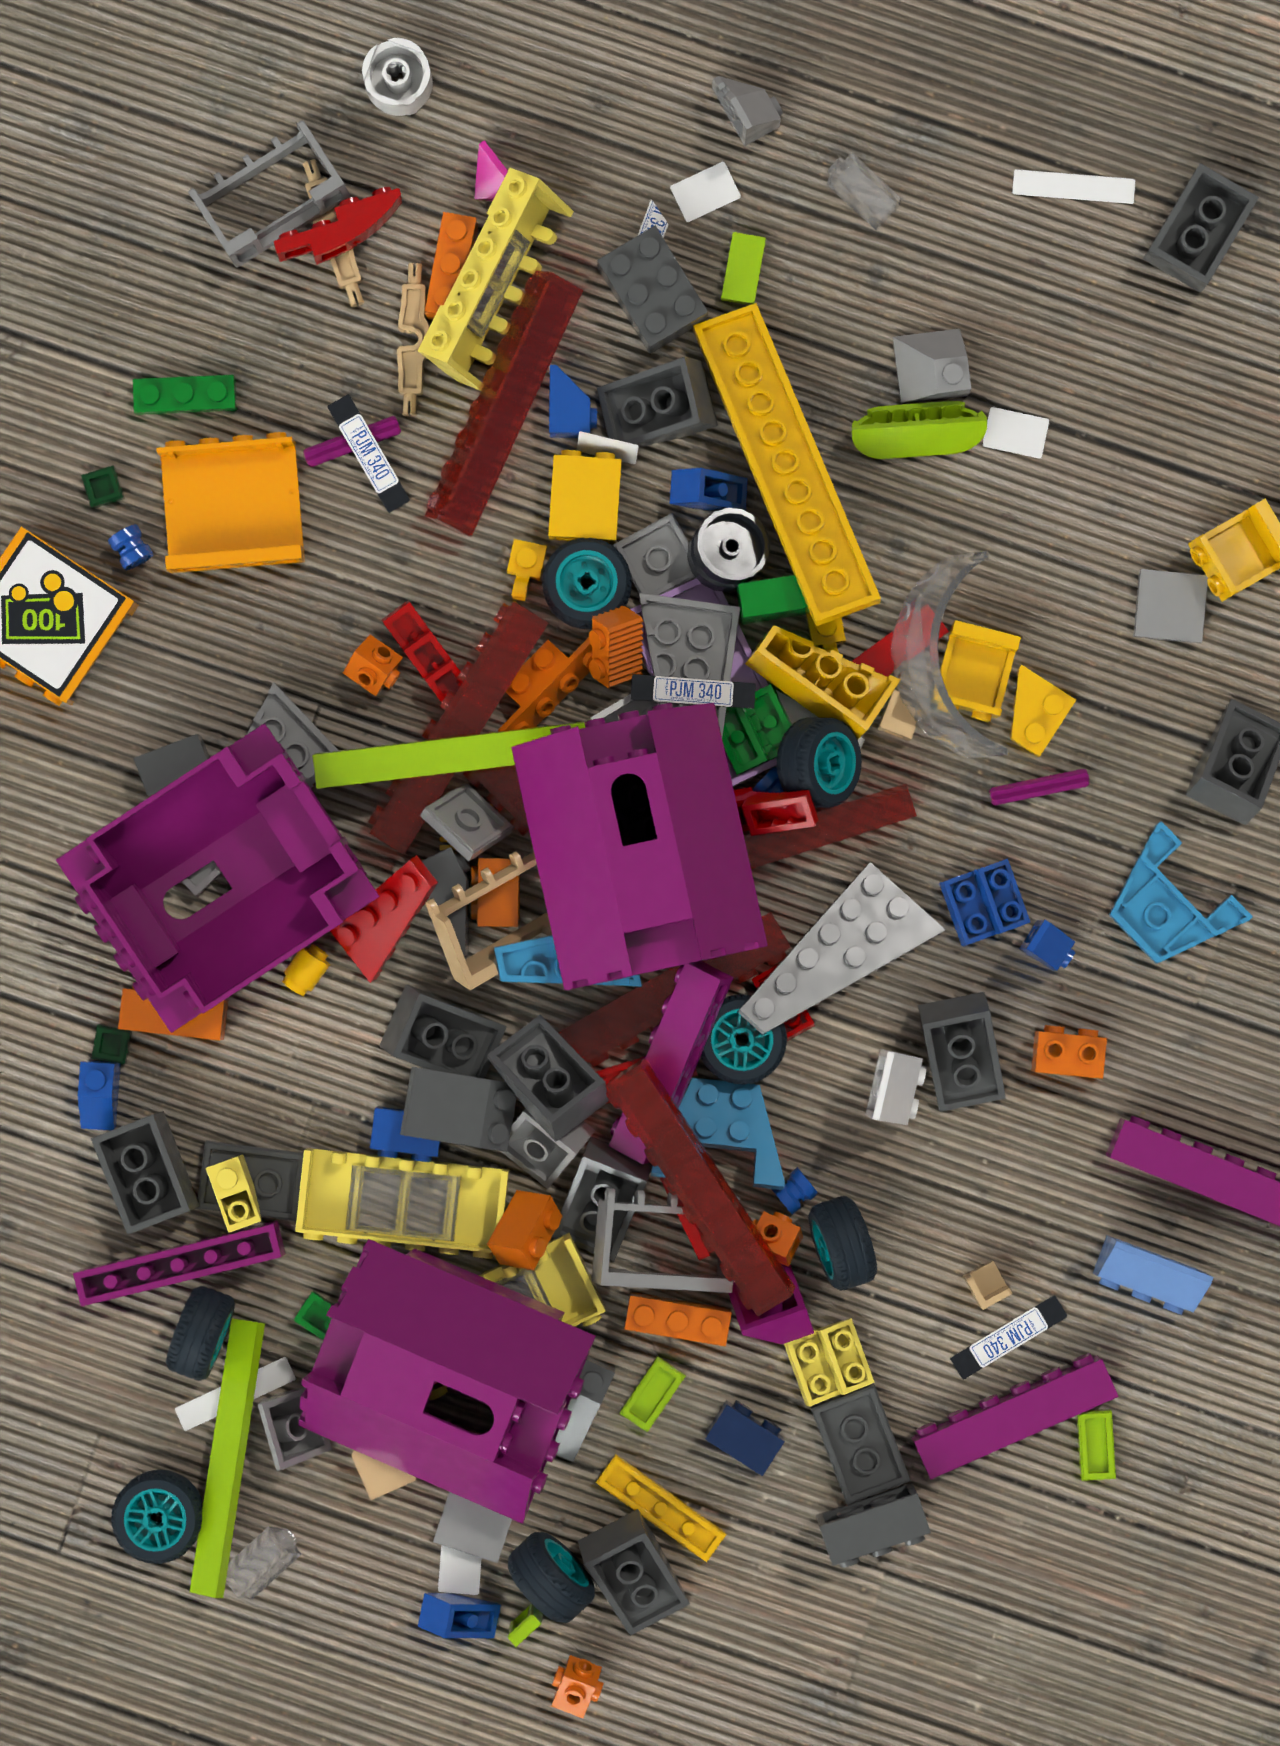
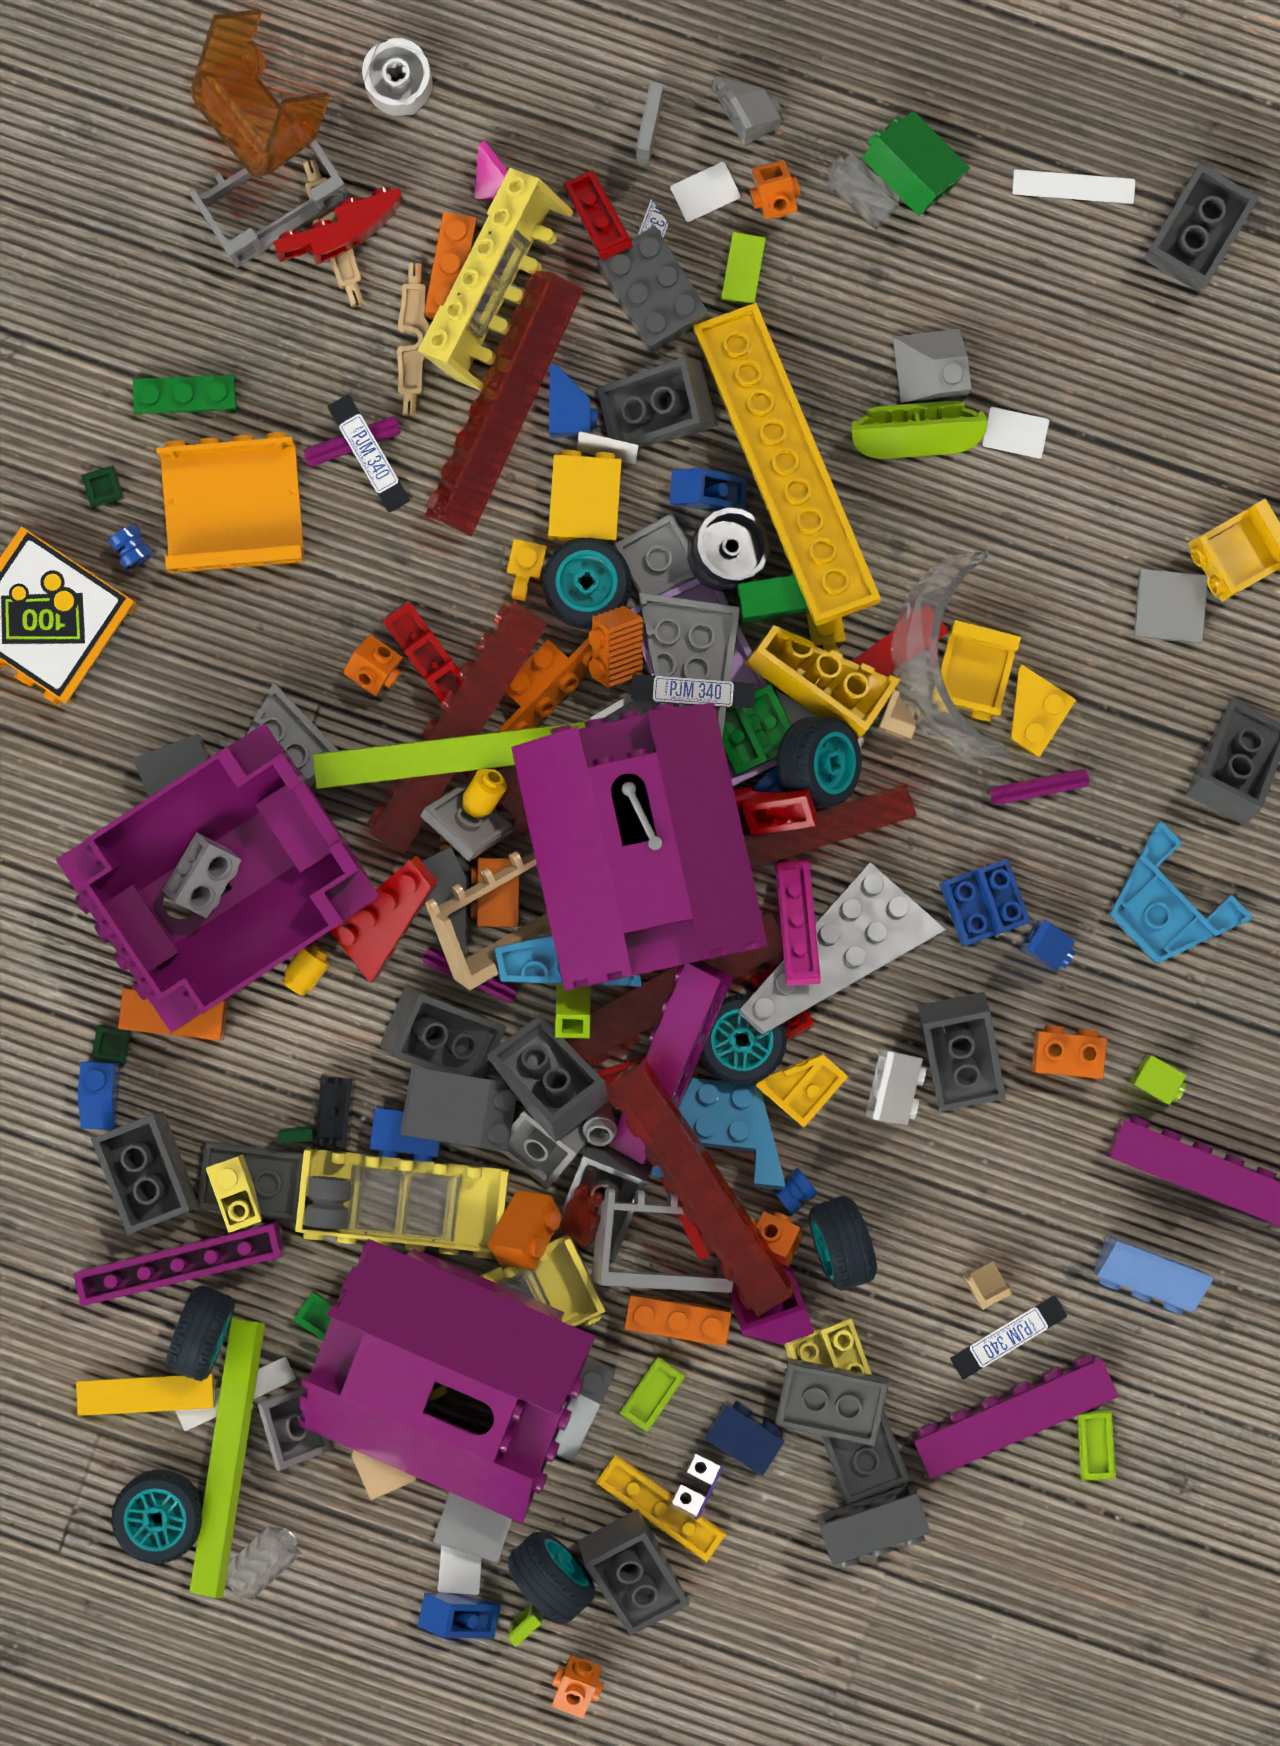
(144, 1394): none -> yellow tile
(194, 872): none -> light grey brick
(239, 104): none -> clear orange windscreen
(296, 1134): none -> dark green tile
(327, 1202): none -> dark grey wheel
(335, 1111): none -> black hinge
(483, 793): none -> yellow brick
(493, 986): none -> magenta axle
(572, 1012): none -> lime brick
(579, 1216): none -> clear red plate
(597, 215): none -> red tile
(600, 1126): none -> light grey cone
(629, 790): none -> light grey hinge
(649, 124): none -> light grey tile
(696, 1501): none -> piece
(774, 190): none -> orange brick
(797, 923): none -> dark pink tile
(803, 1087): none -> yellow wing
(832, 1402): none -> dark grey tile
(914, 162): none -> green brick
(1159, 1080): none -> lime brick

